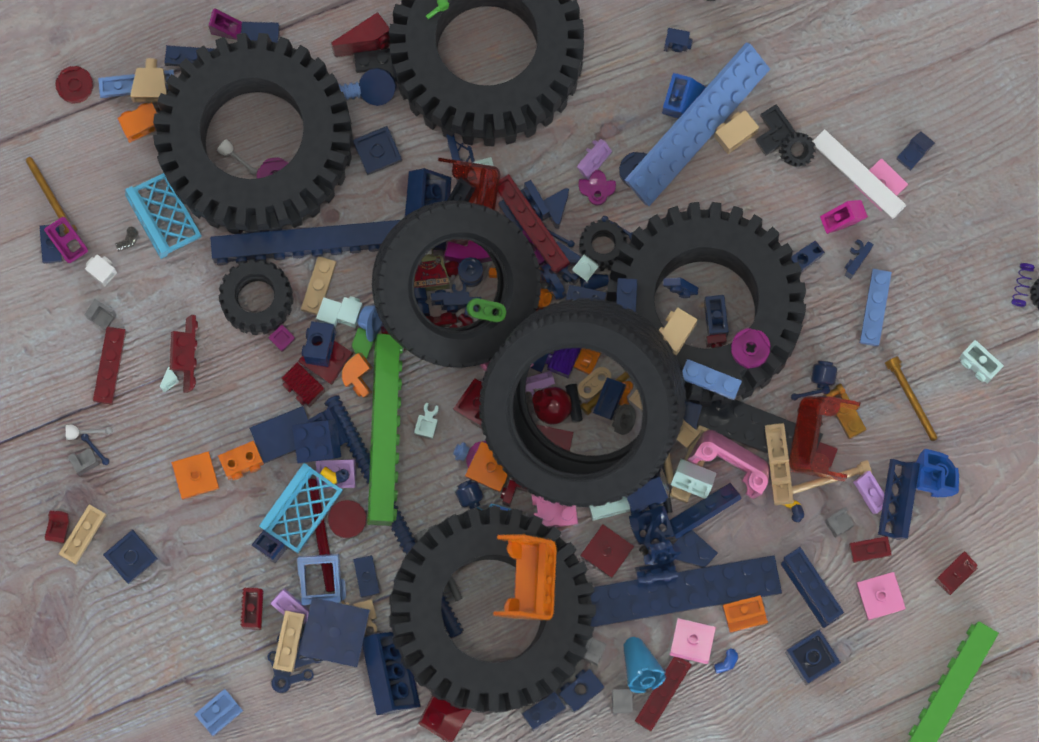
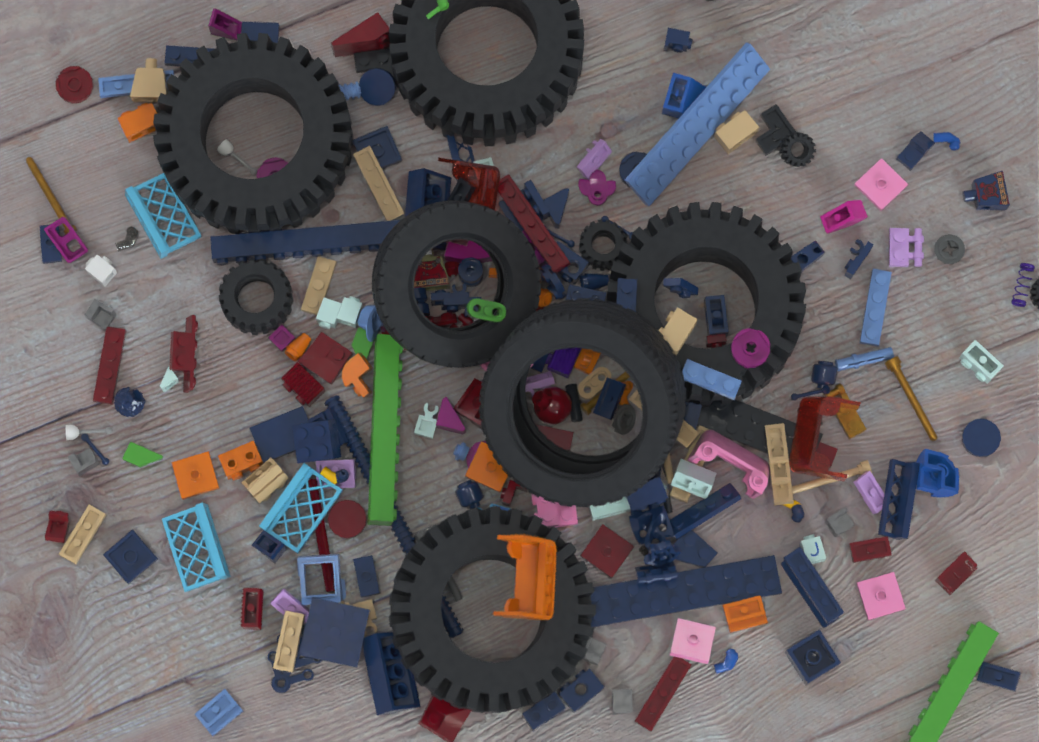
(129, 402): none -> dark blue piece
(140, 456): none -> bright green tile
(211, 540): none -> medium azure fence
(265, 480): none -> tan brick
(297, 348): none -> orange cone
(320, 354): dark blue brick -> none
(378, 183): none -> tan plate
(448, 419): none -> magenta slope
(585, 267): light aqua plate -> none
(641, 666): dark azure cone -> none
(813, 548): none -> light aqua brick
(858, 174): white tile -> none
(864, 359): none -> medium blue pin
(899, 247): none -> lavender plate
(949, 138): none -> blue arm
(954, 242): none -> dark grey gear
(981, 437): none -> dark blue tile
(988, 192): none -> torso
(998, 676): none -> dark blue plate

